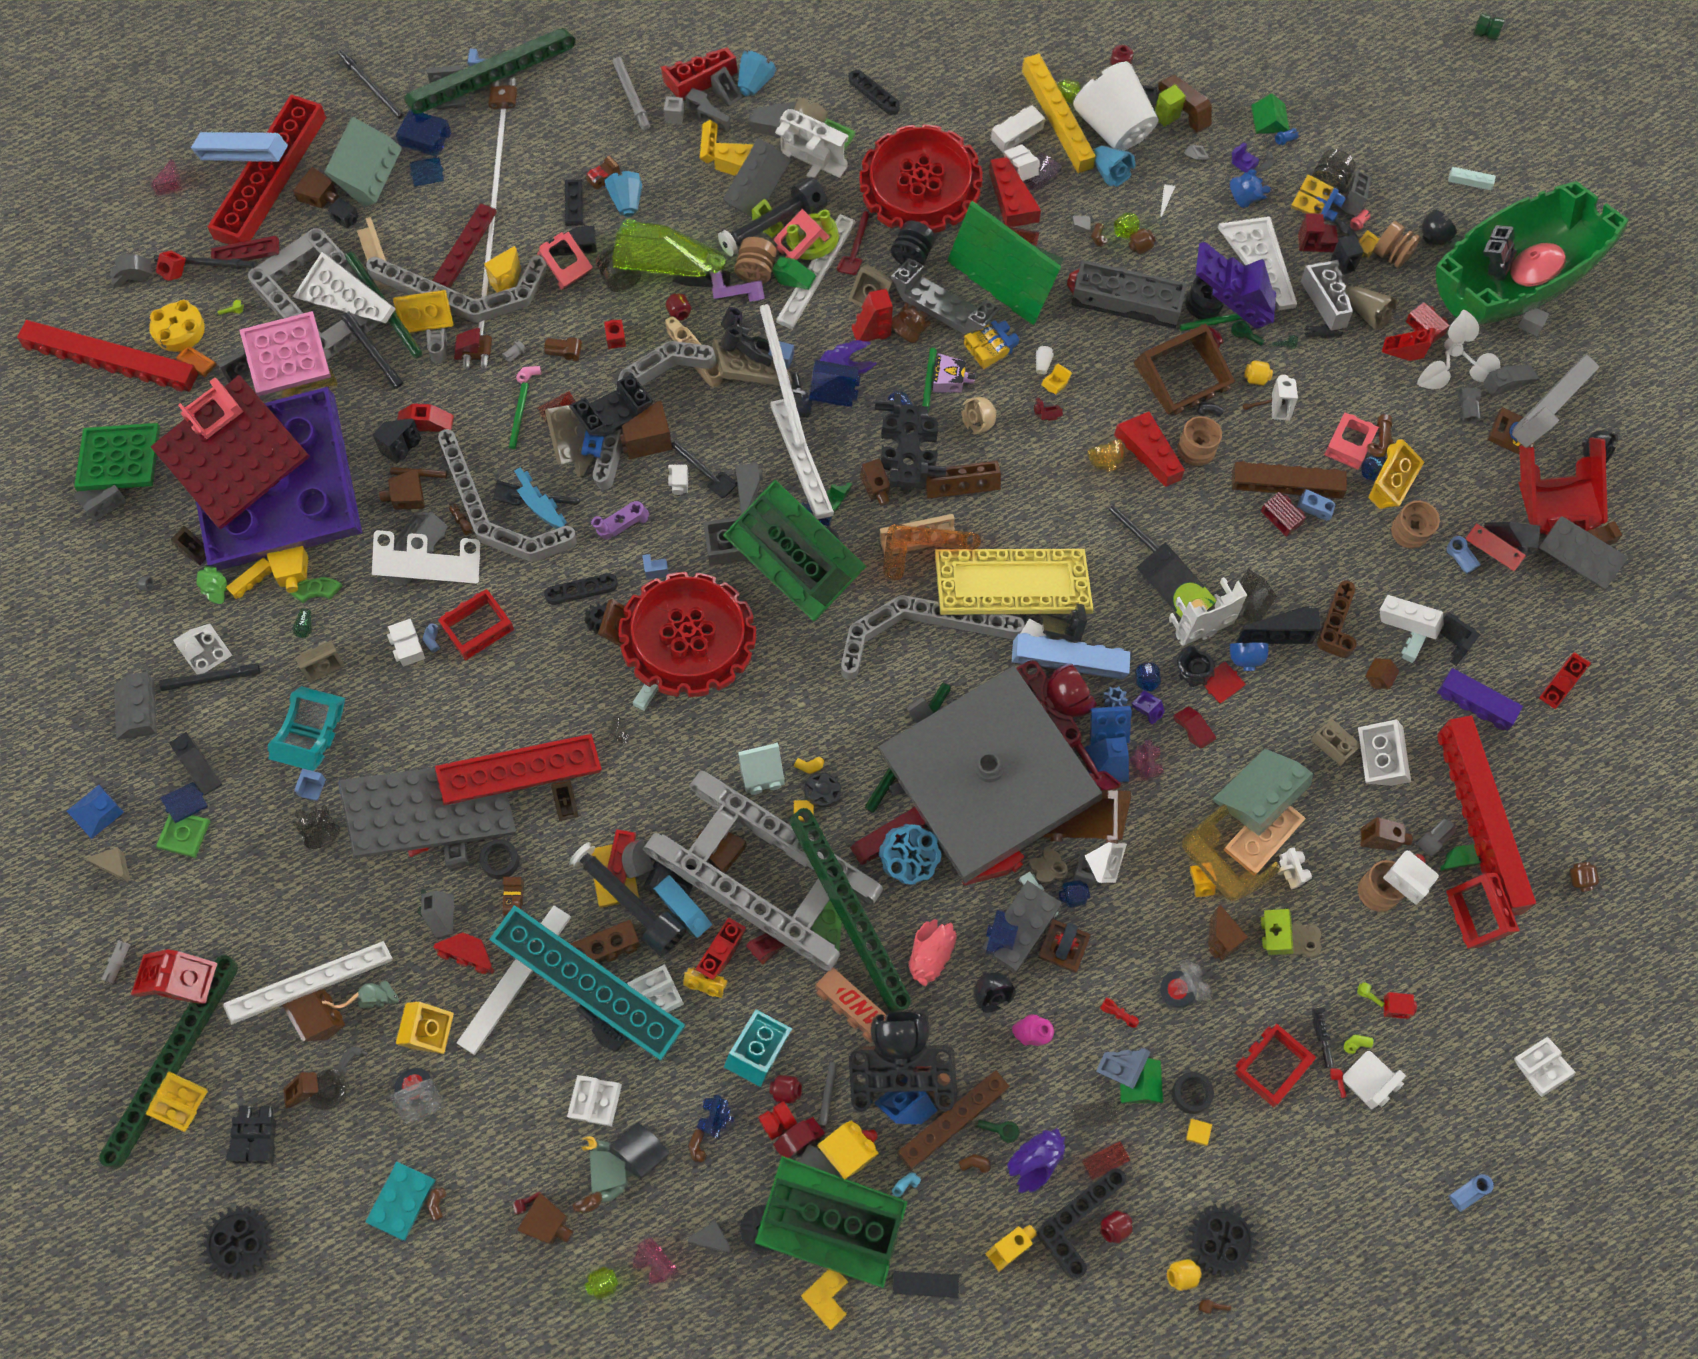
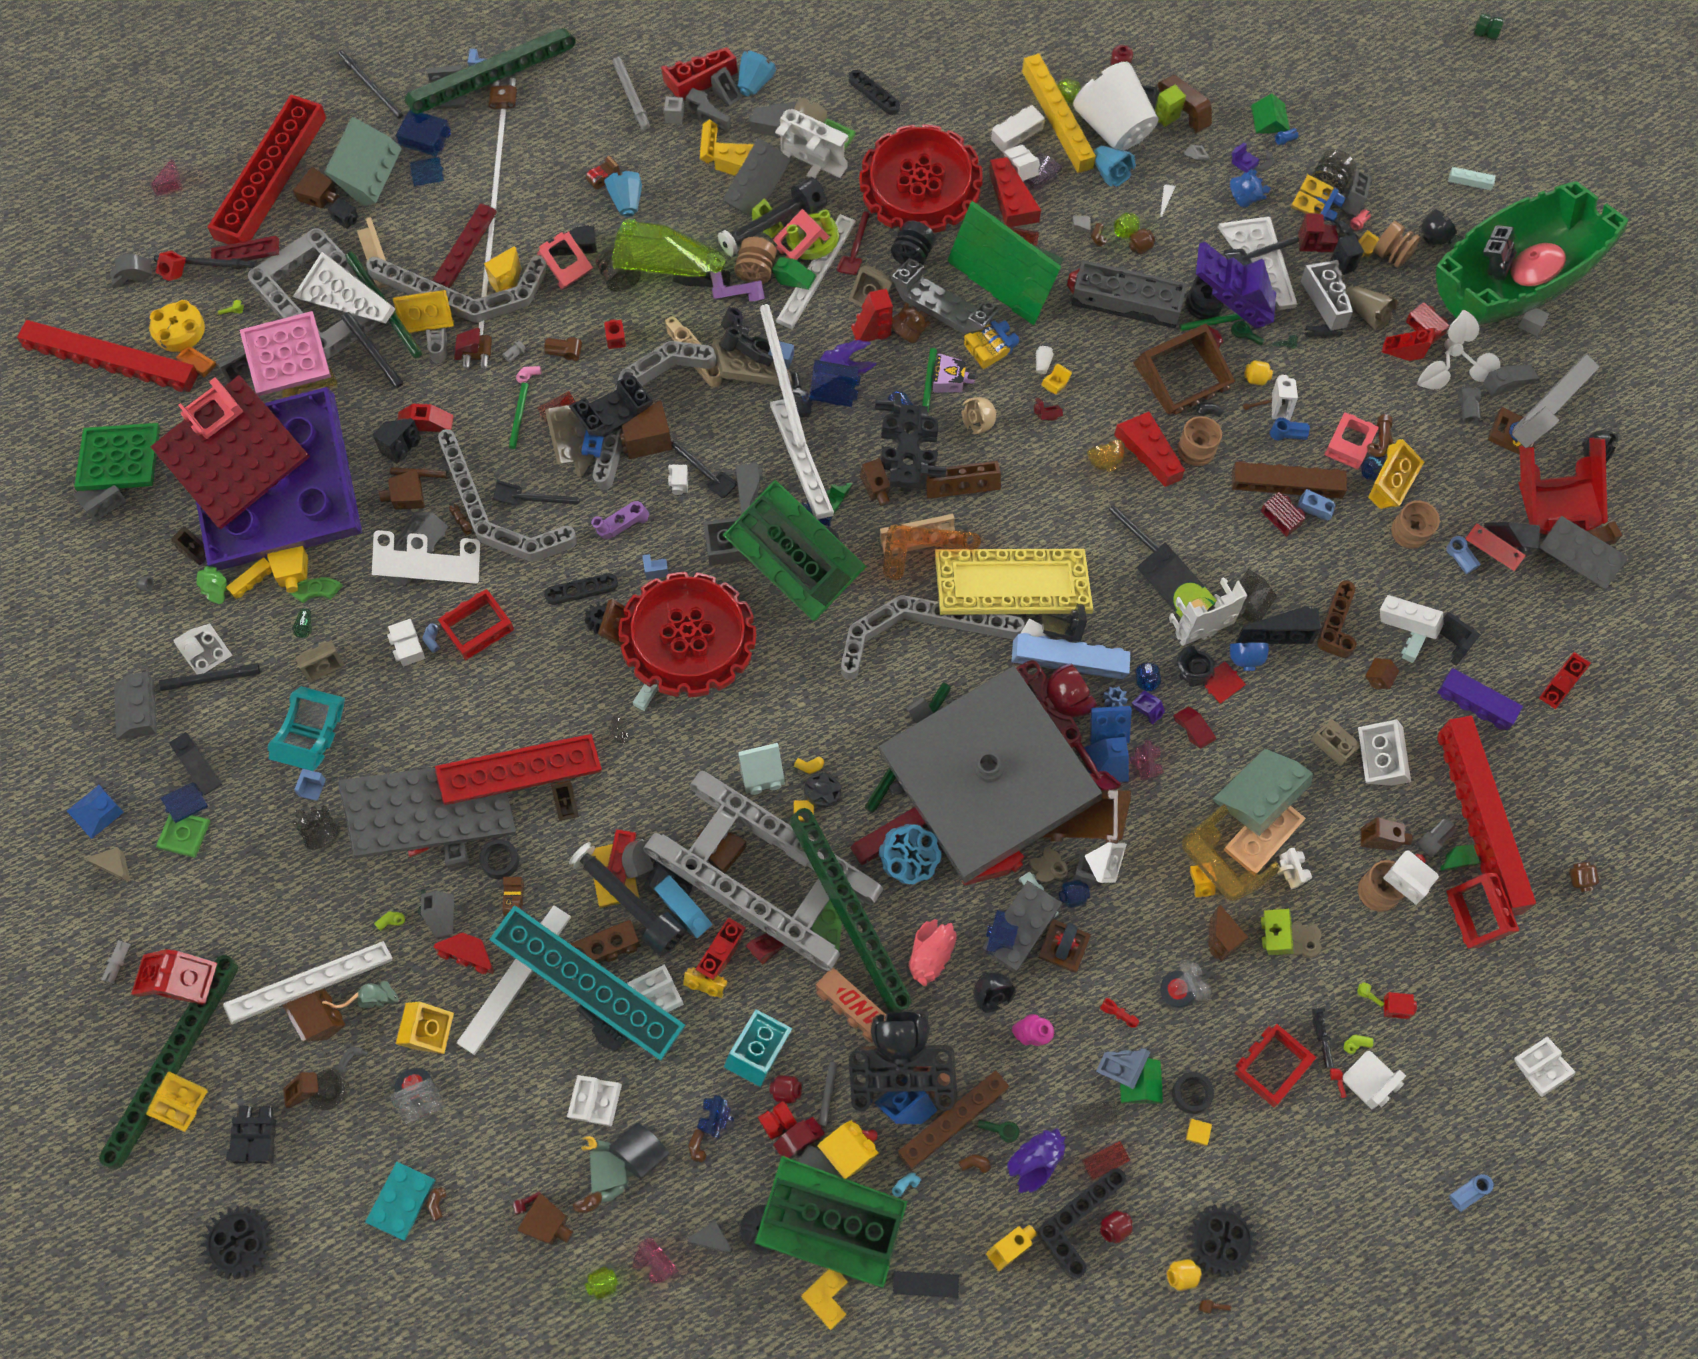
(239, 146): light blue brick -> none
(390, 918): none -> lime arm
(542, 506): dark azure slope -> none
(573, 202): black tile -> none
(678, 306): dark red head -> none
(1244, 258): none -> black piece
(1289, 430): none -> blue piece

